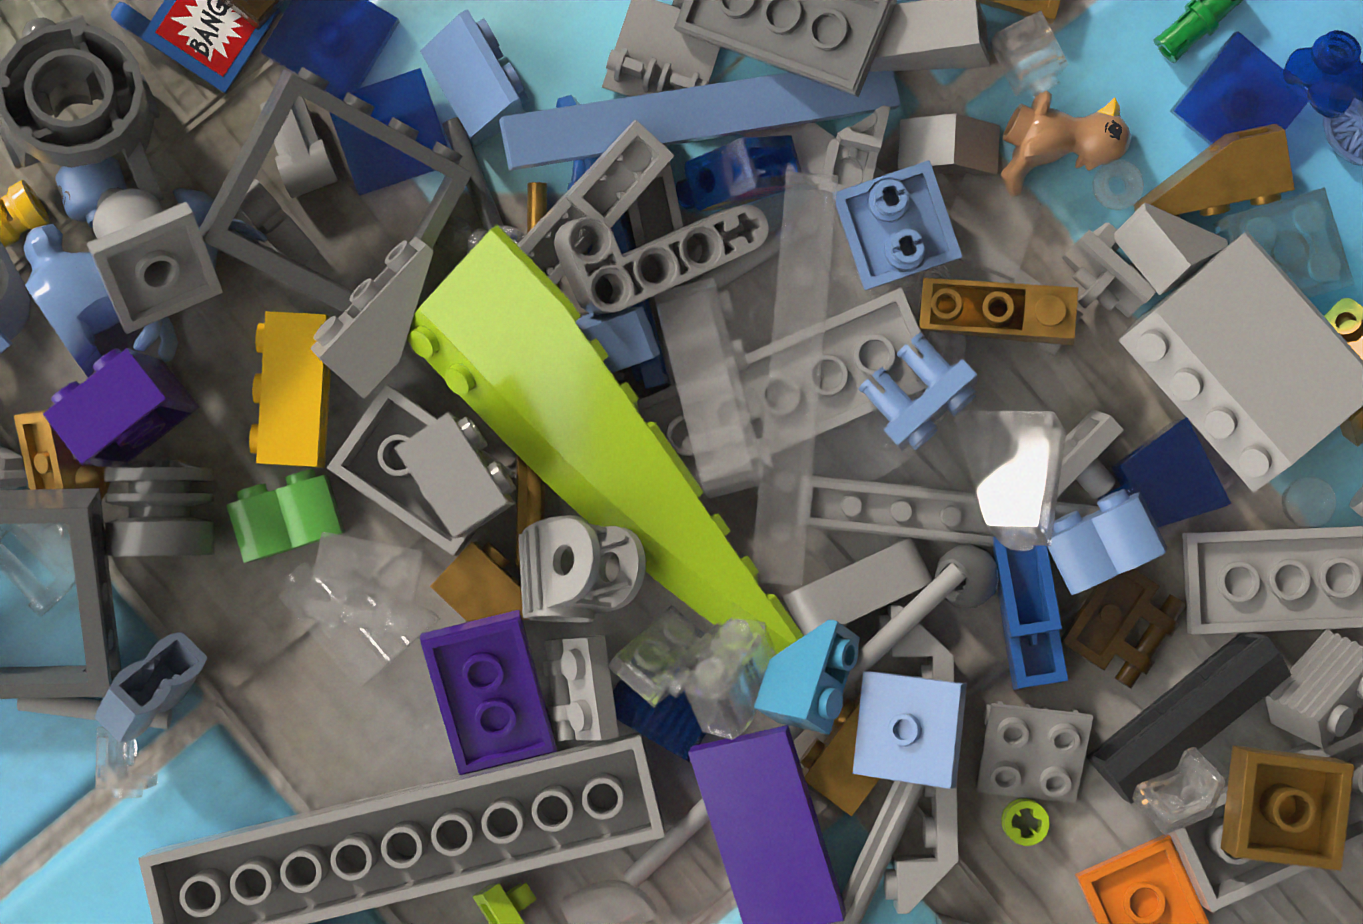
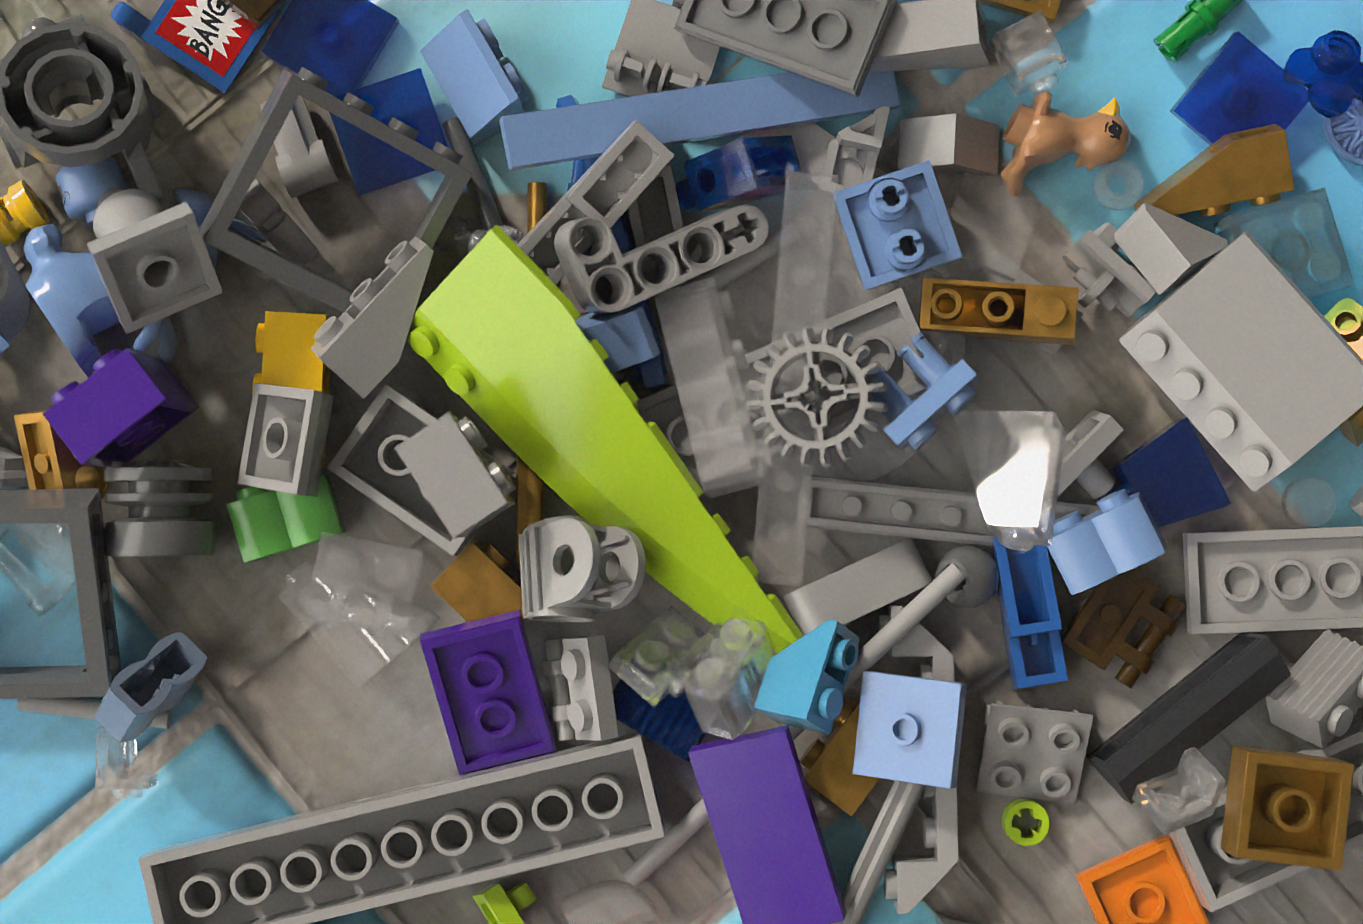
(286, 439): none -> light grey slope
(773, 402): none -> light grey gear

